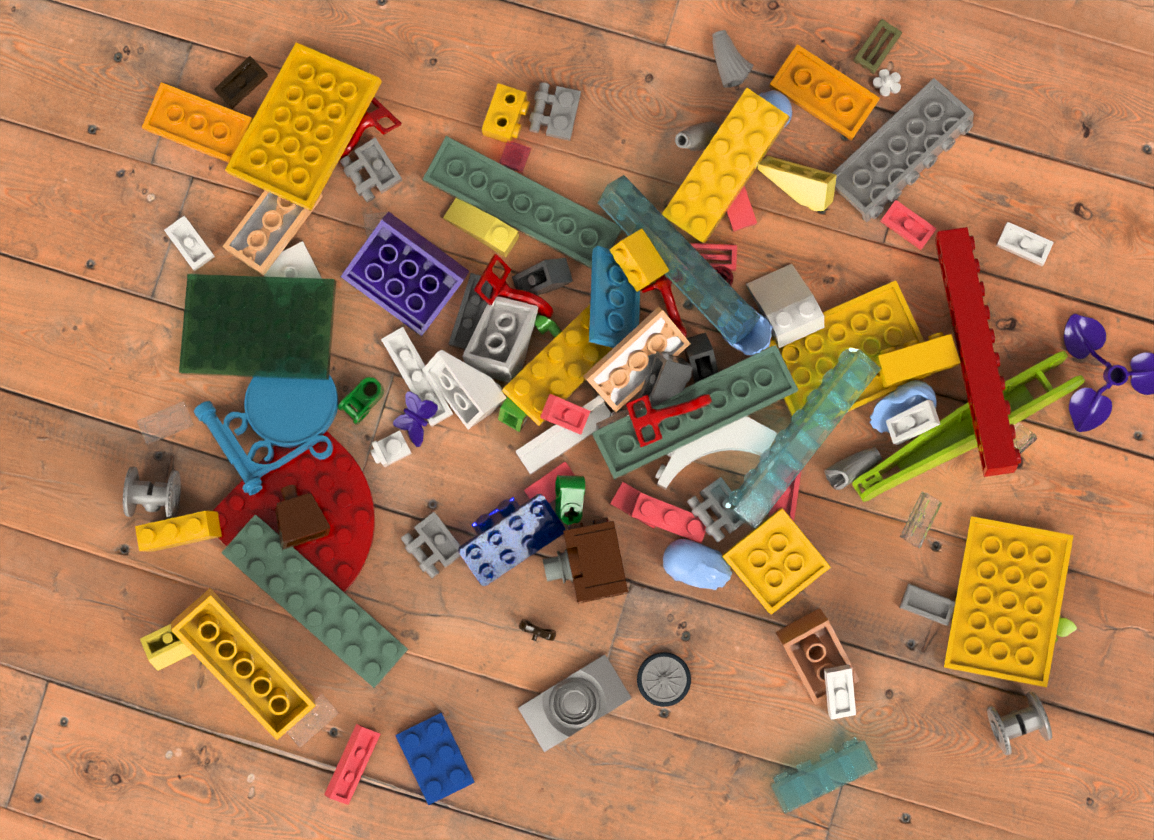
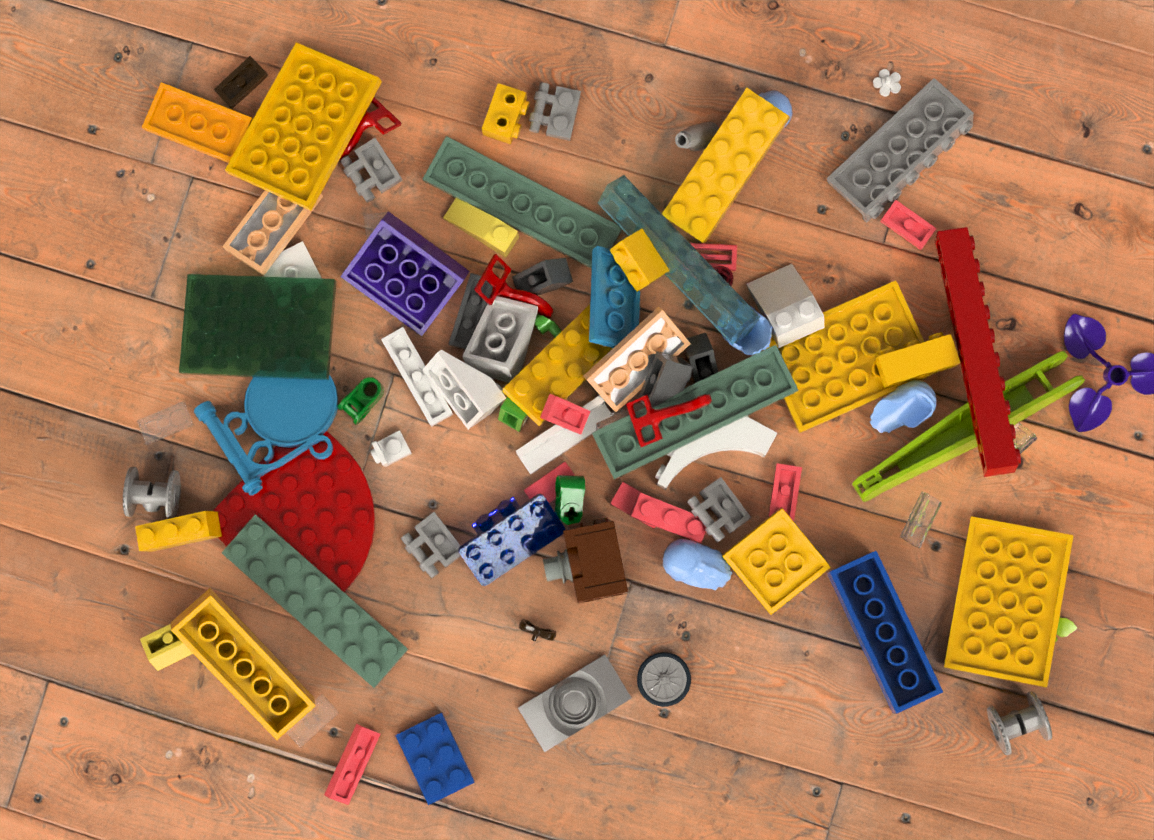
(189, 243): white plate -> none
(299, 518): reddish brown torso -> none
(413, 417): dark purple piece -> none
(515, 156): clear pink plate -> none
(664, 285): red piece -> none
(730, 63): light grey piece -> none
(741, 212): coral tile -> none
(802, 437): clear light blue brick -> none
(804, 184): light yellow slope -> none
(811, 649): nougat slope -> none
(823, 776): clear light blue brick -> none
(824, 92): light orange plate -> none
(840, 691): white plate -> none
(852, 467): light grey piece -> none
(866, 63): olive tile -> none
(884, 632): none -> blue brick
(913, 422): white plate -> none
(927, 604): light grey tile -> none
(1024, 244): white plate -> none

